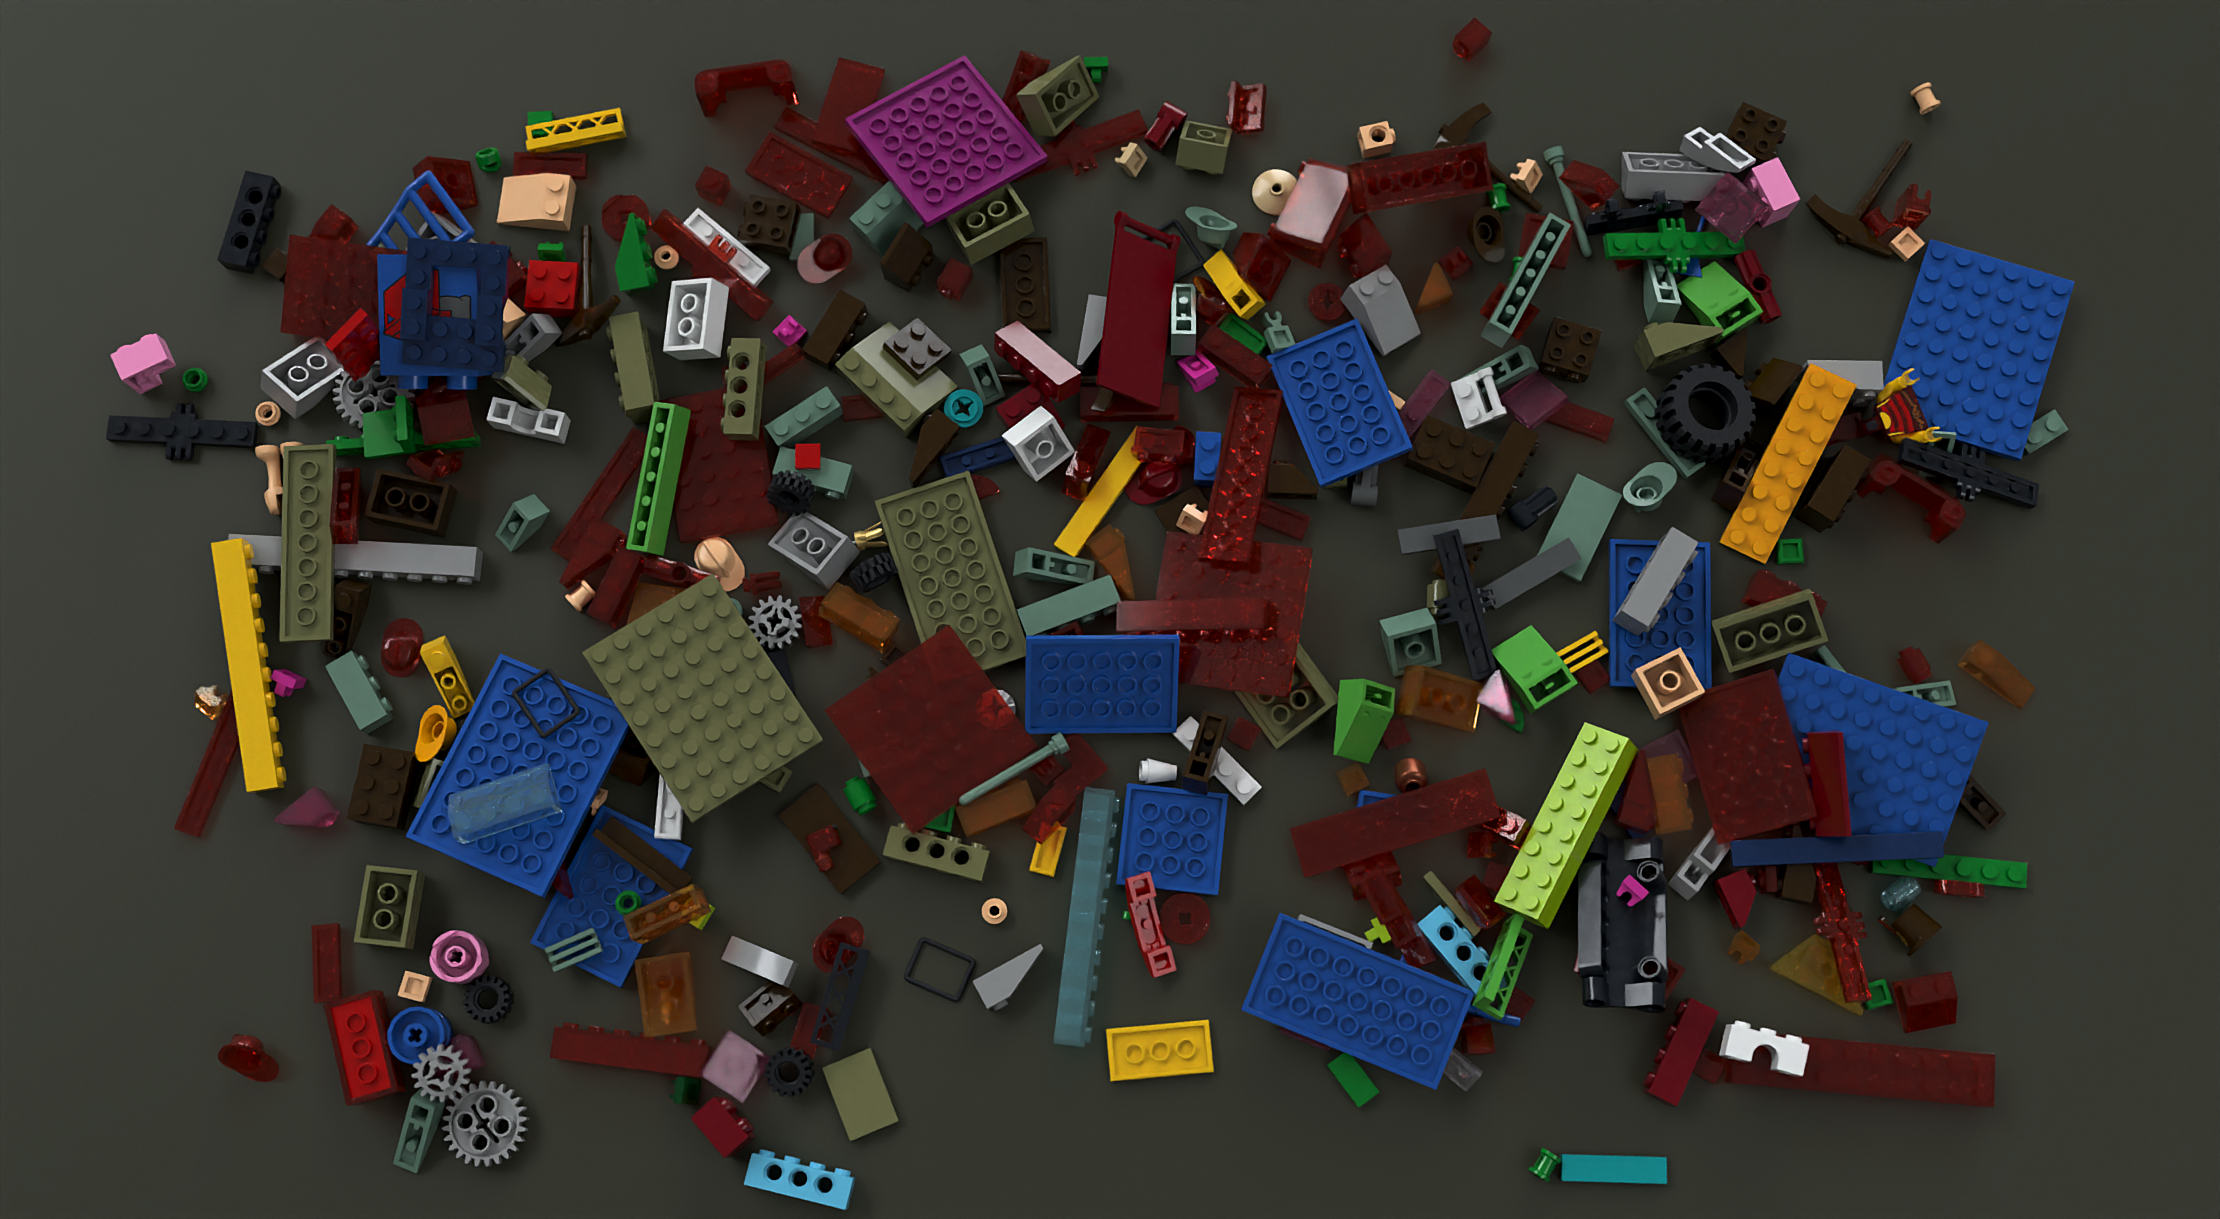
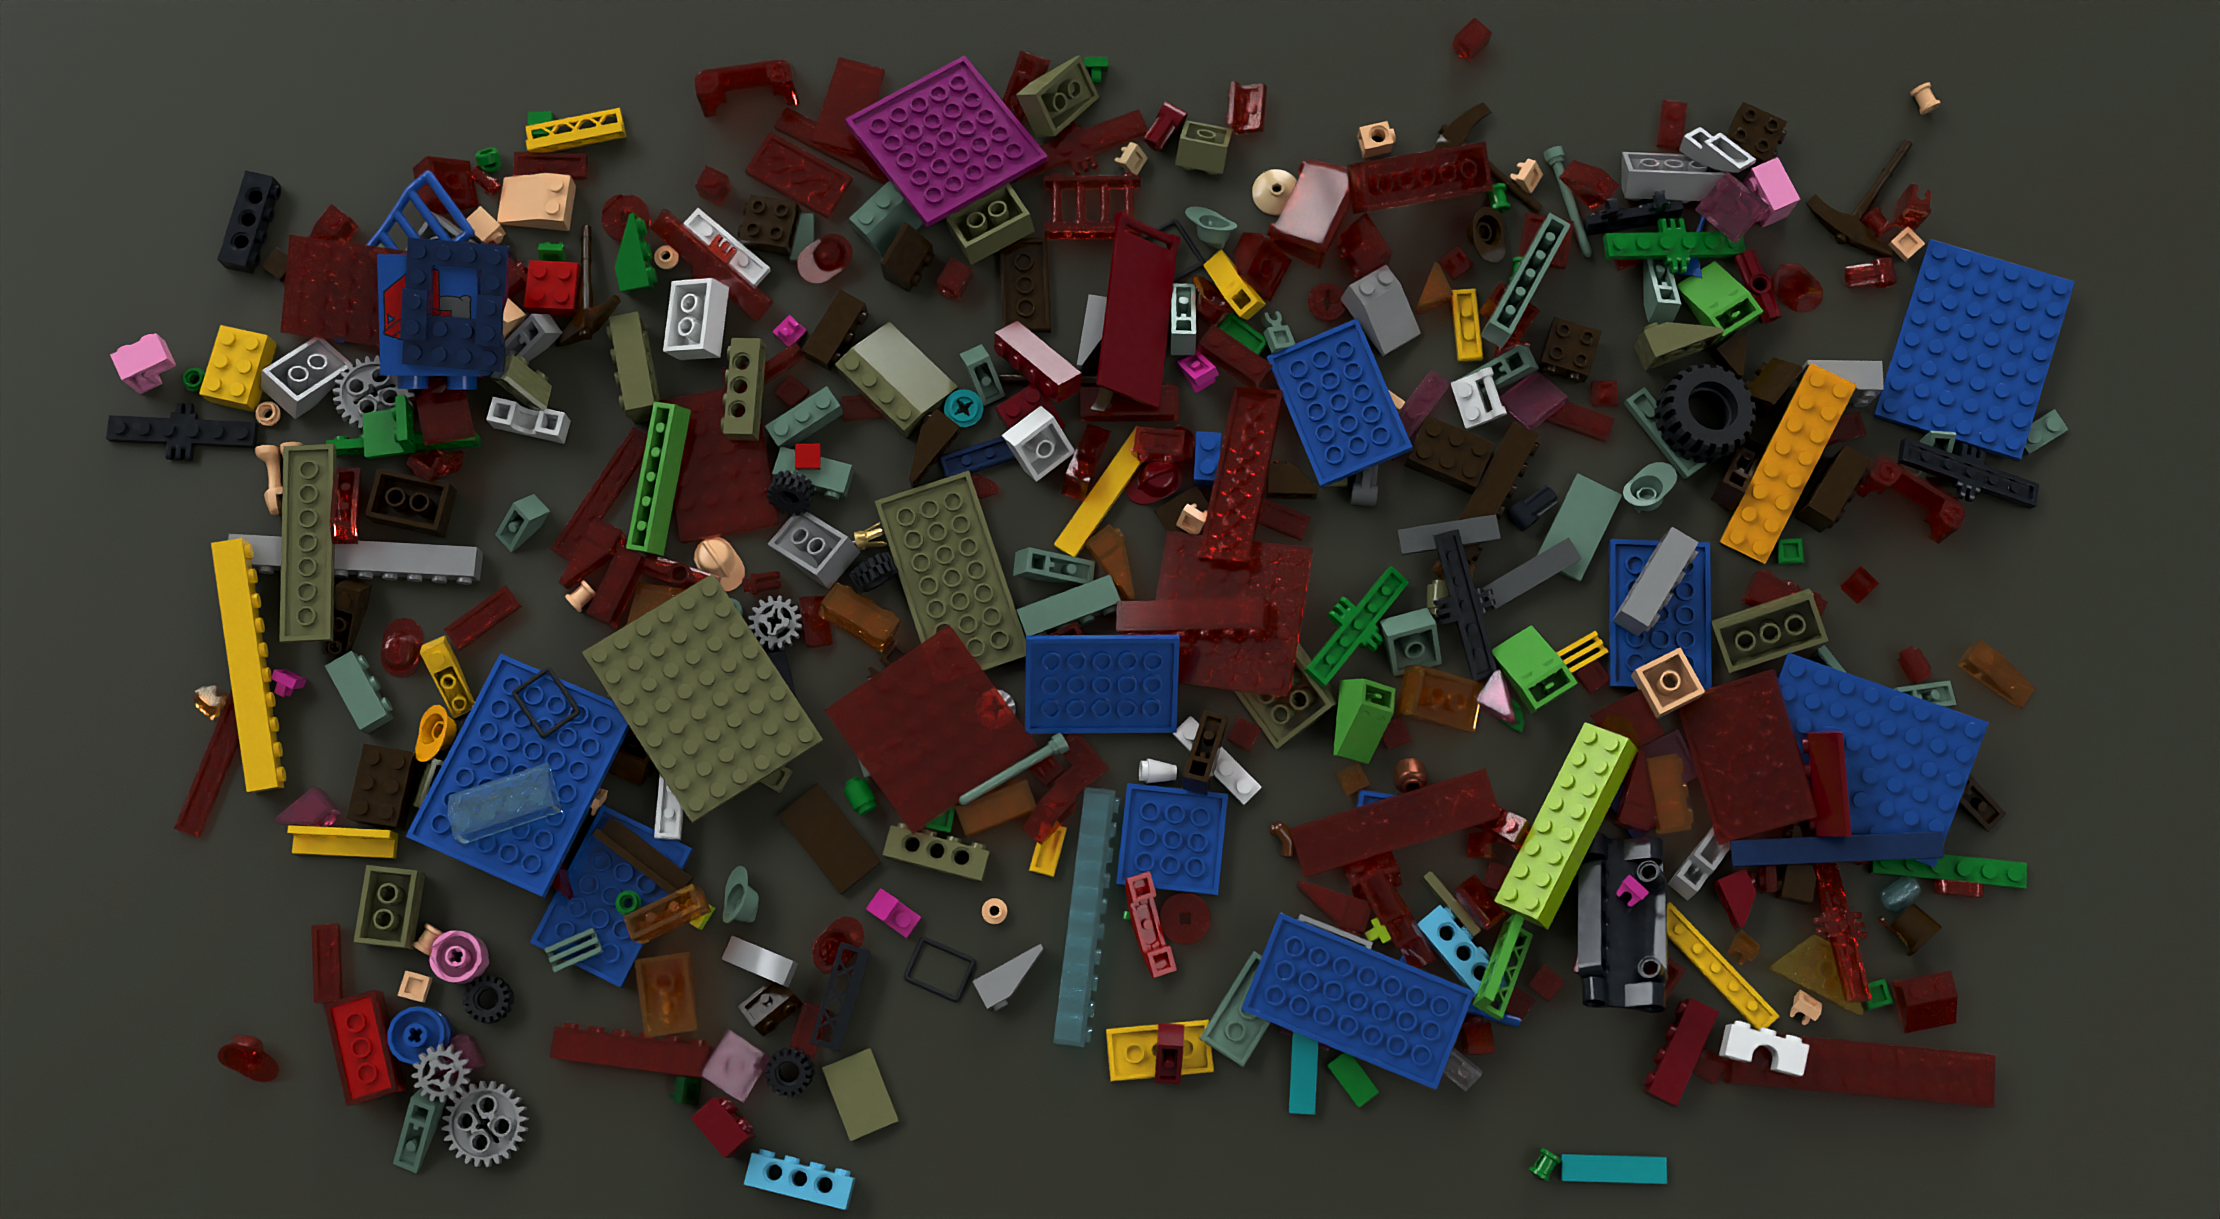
(236, 368): none -> yellow brick
(343, 842): none -> yellow fence
(356, 345): red plate -> none
(427, 939): none -> light nougat bush
(482, 617): none -> clear red plate
(485, 227): none -> light nougat brick
(490, 184): none -> clear red pin
(740, 899): none -> sand green piece
(792, 392): none -> clear red tile
(820, 843): clear red piece -> none
(893, 913): none -> dark pink slope
(917, 348): plate -> none
(1080, 228): none -> clear red fence
(1169, 1053): none -> dark red slope
(1231, 1029): none -> sand green tile
(1283, 832): none -> reddish brown arm
(1303, 1075): none -> teal tile
(1341, 909): none -> clear red slope
(1355, 626): none -> green hinge
(1466, 325): none -> yellow tile
(1510, 344): none -> clear red arm
(1546, 983): none -> clear red plate
(1604, 393): none -> clear red tile
(1630, 718): none -> clear red slope
(1671, 125): none -> clear red plate
(1718, 970): none -> yellow tile
(1797, 287): none -> clear red piece
(1807, 1005): none -> light nougat tile
(1859, 585): none -> clear red slope
(1877, 273): none -> clear red piece
(1900, 413): torso -> none

